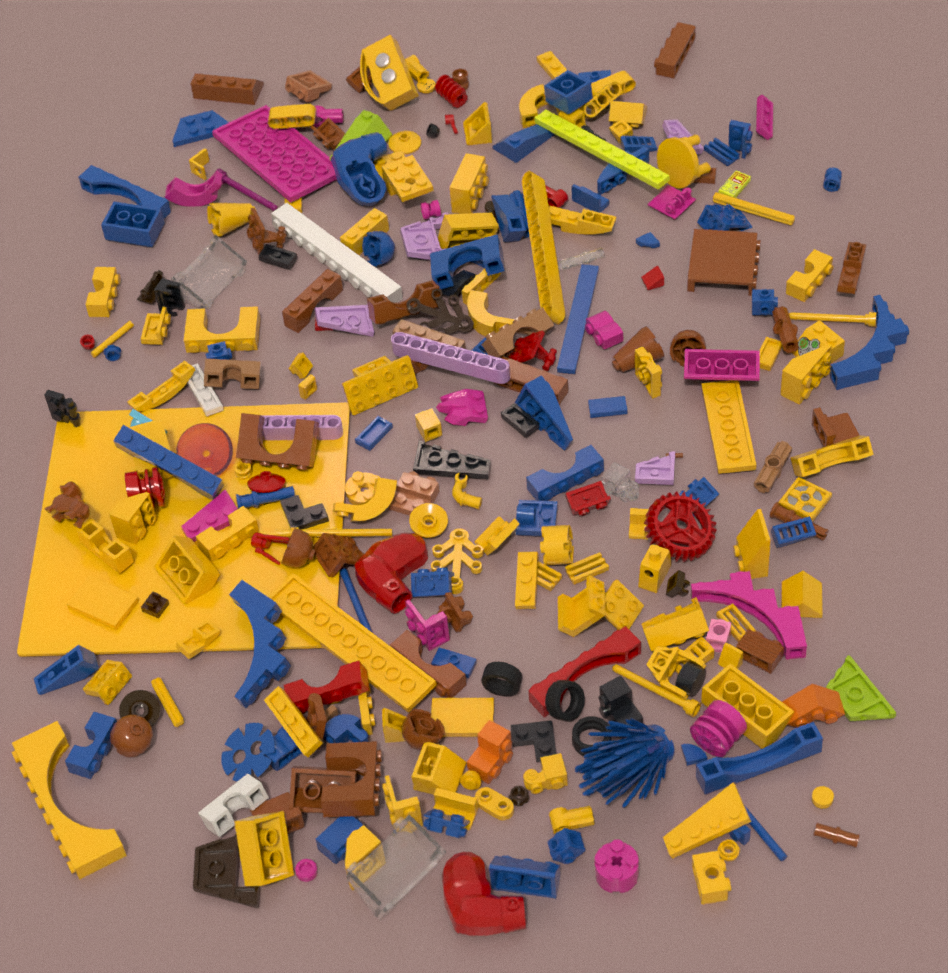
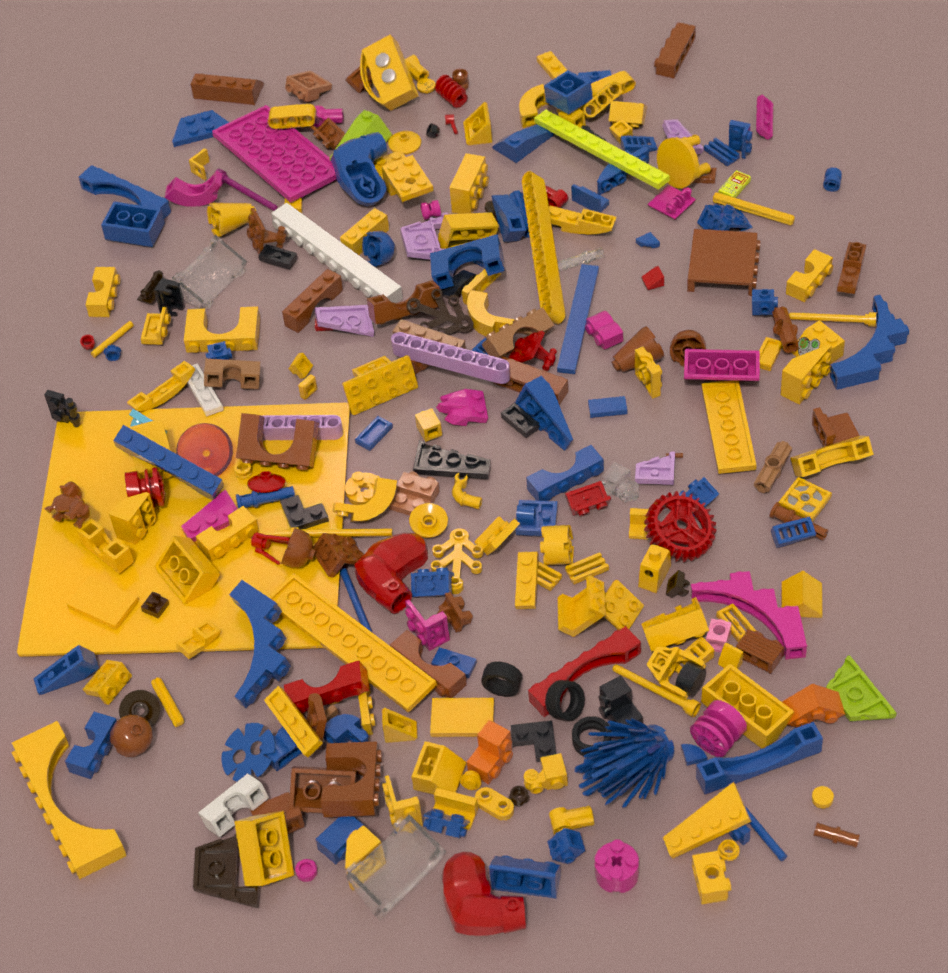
(421, 729): dark orange cylinder -> none
(753, 547): yellow slope -> none

